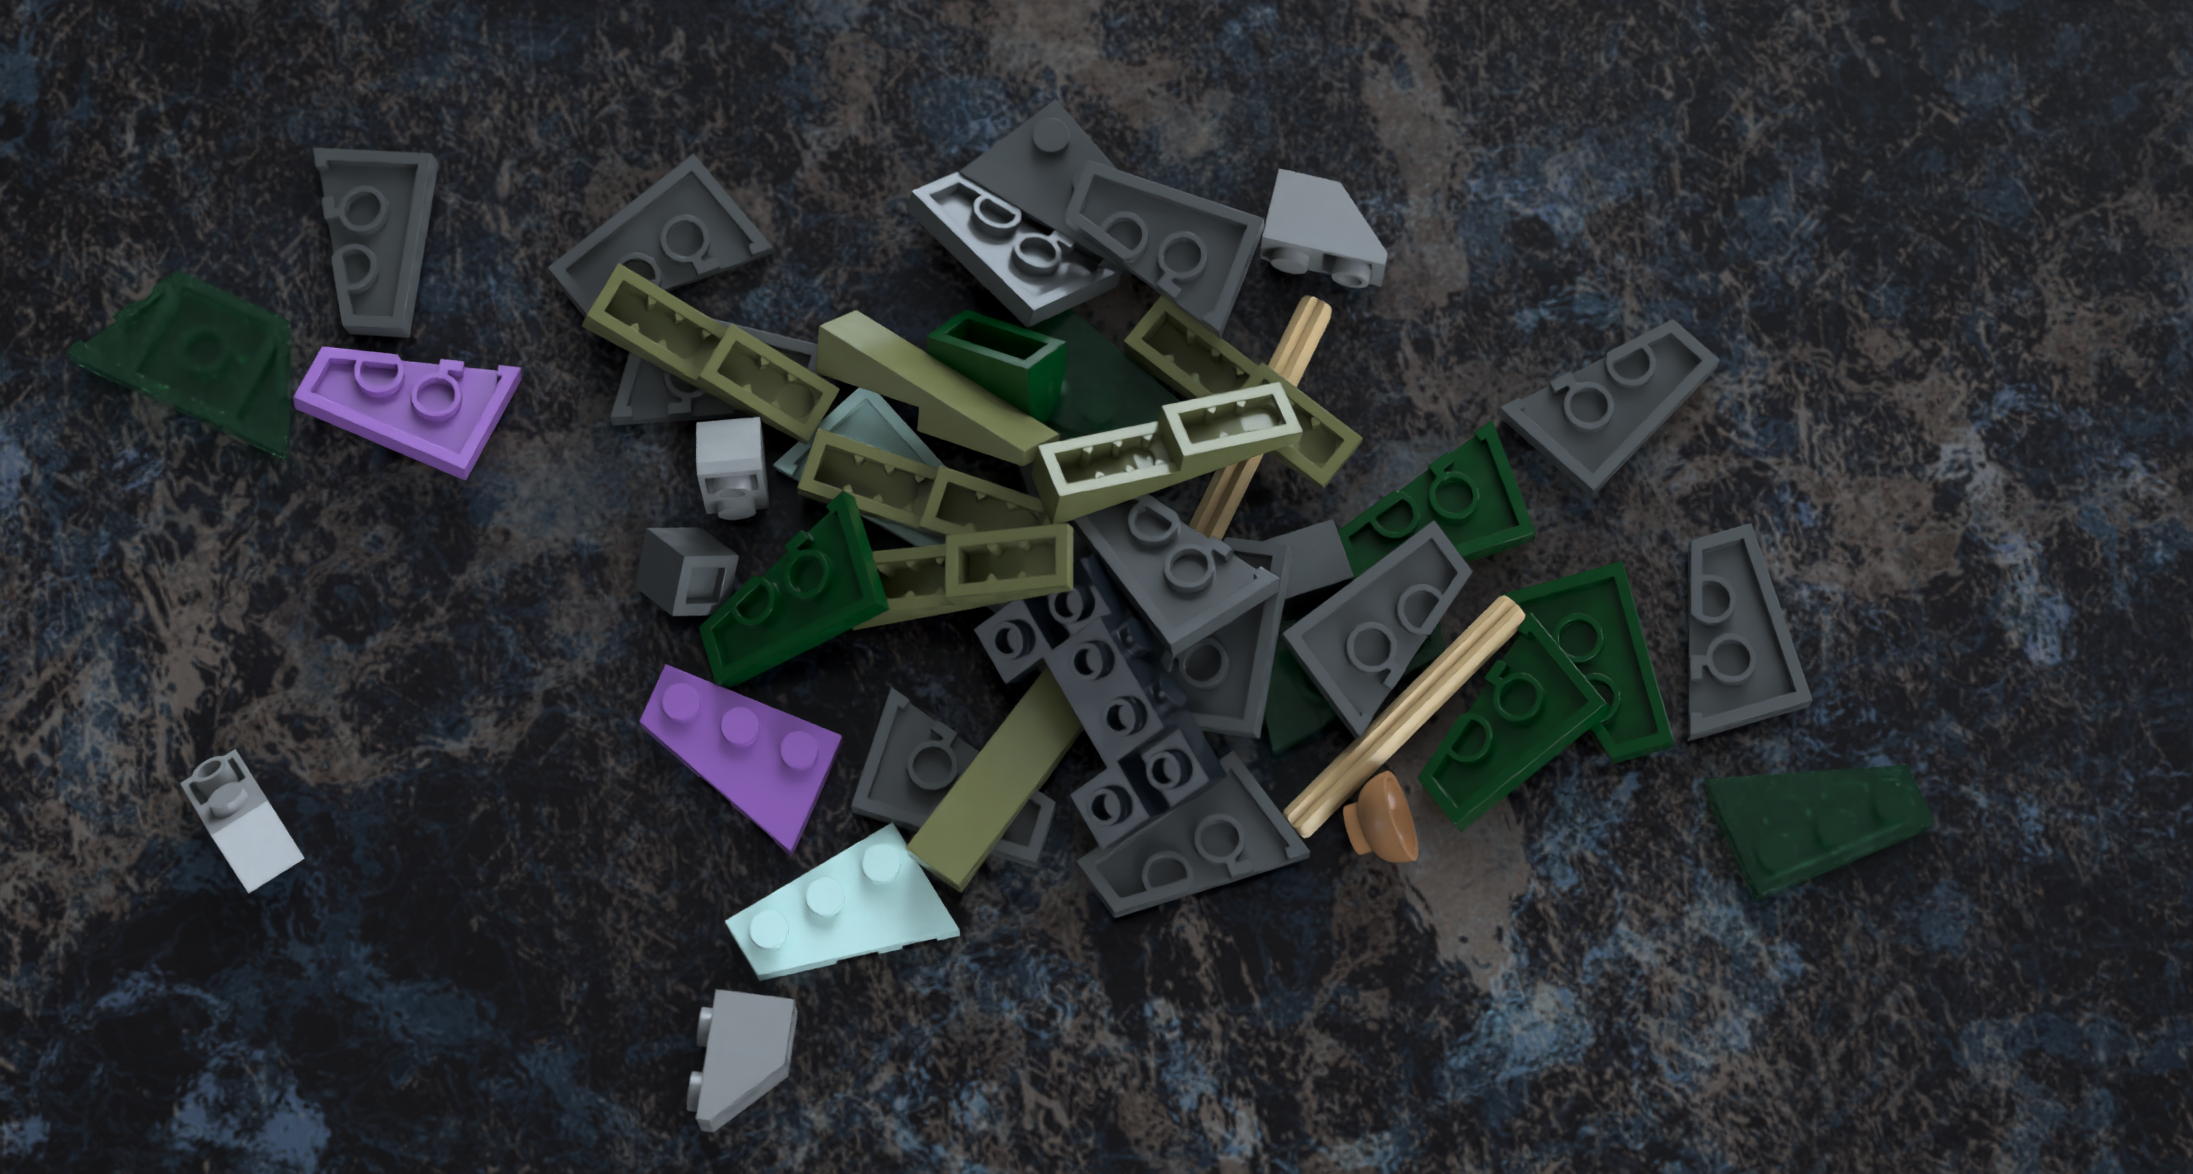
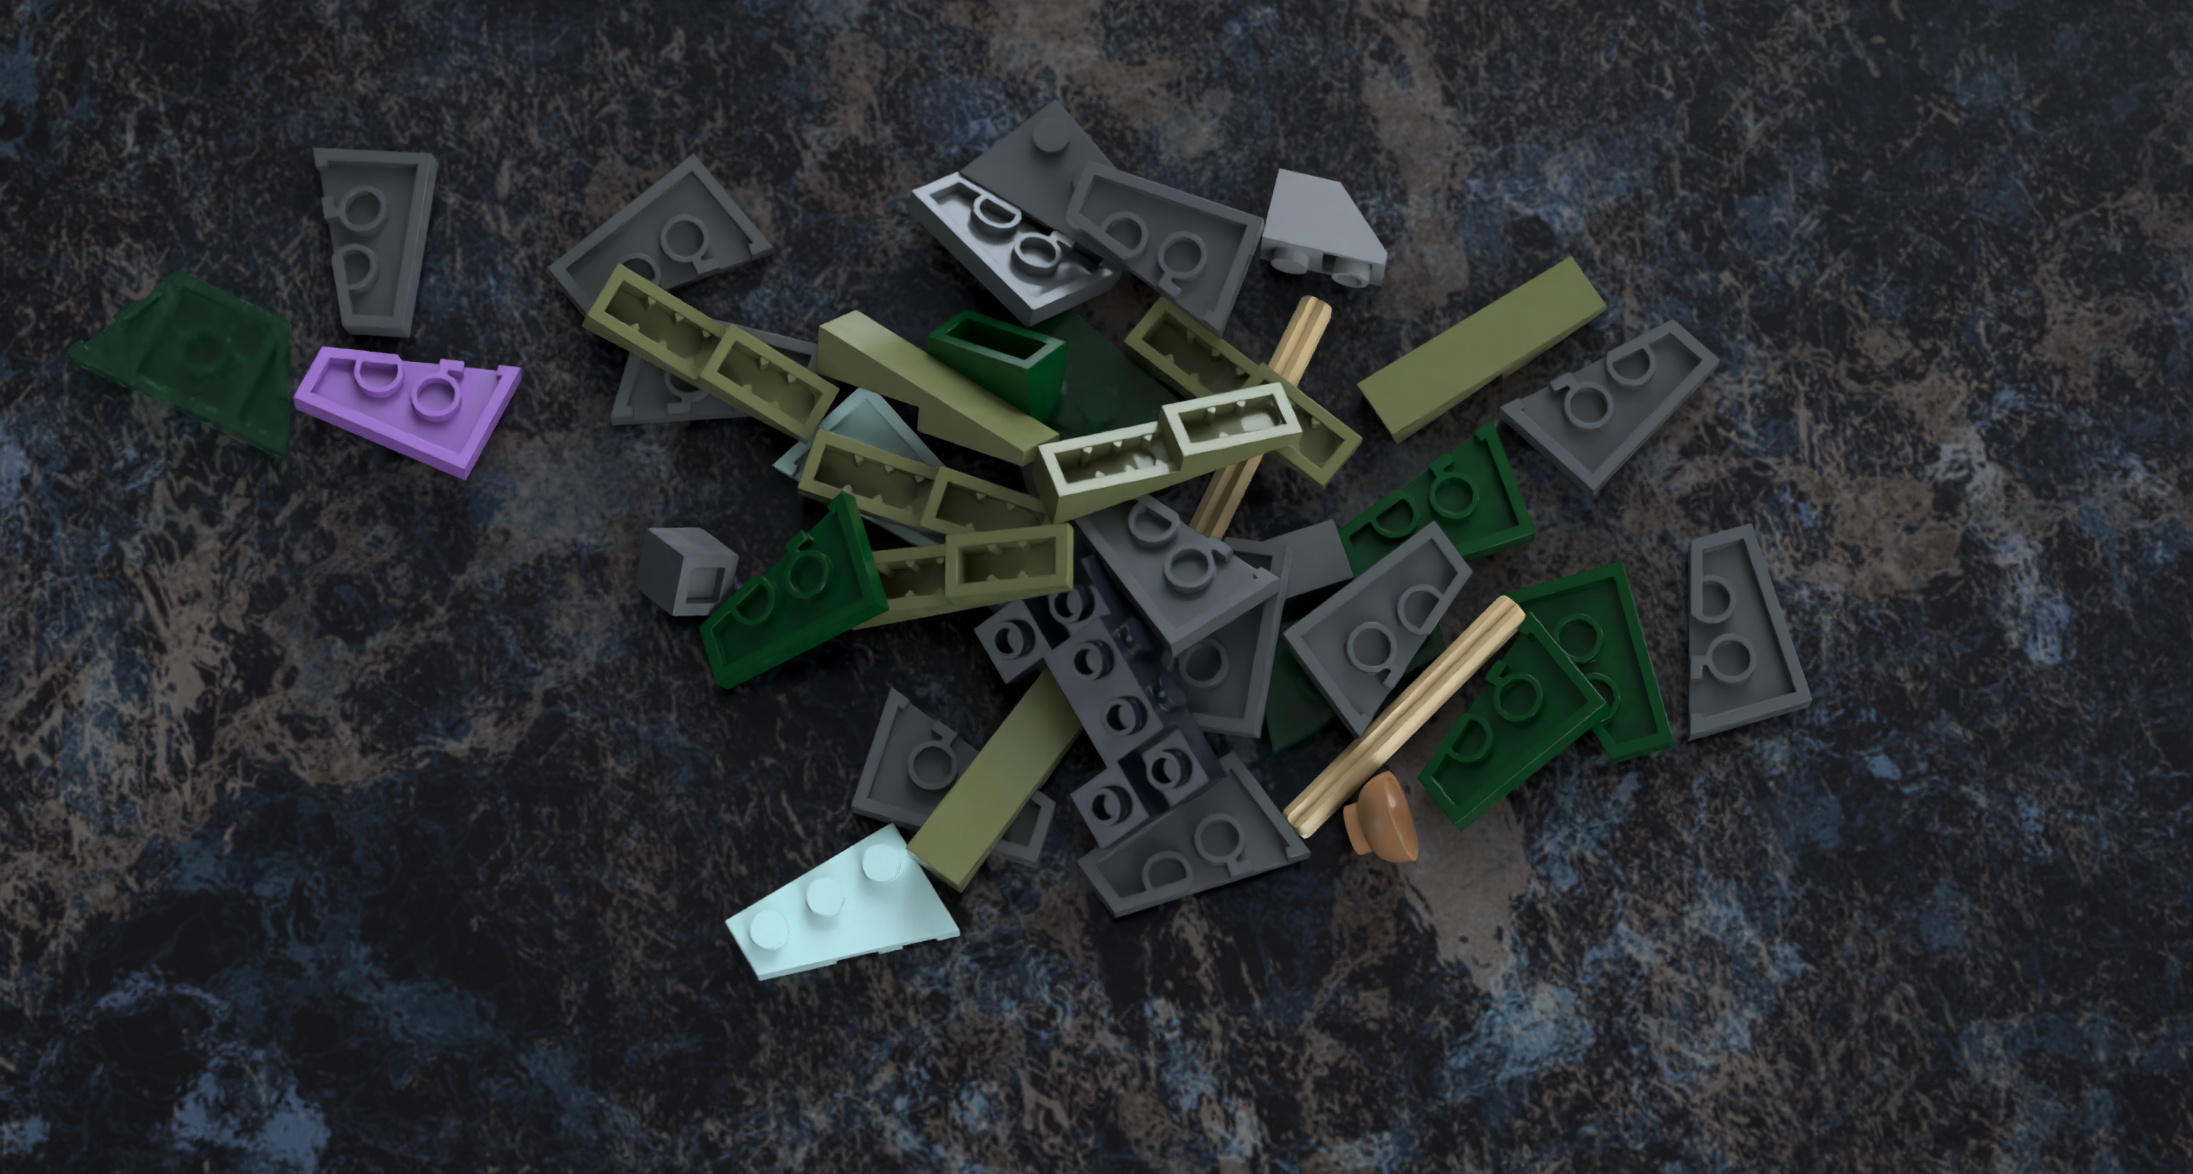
(241, 820): light grey slope -> none
(732, 467): light grey slope -> none
(745, 1056): light grey slope -> none
(746, 750): medium lavender wing -> none
(1481, 349): none -> olive slope
(1814, 820): clear green wing -> none

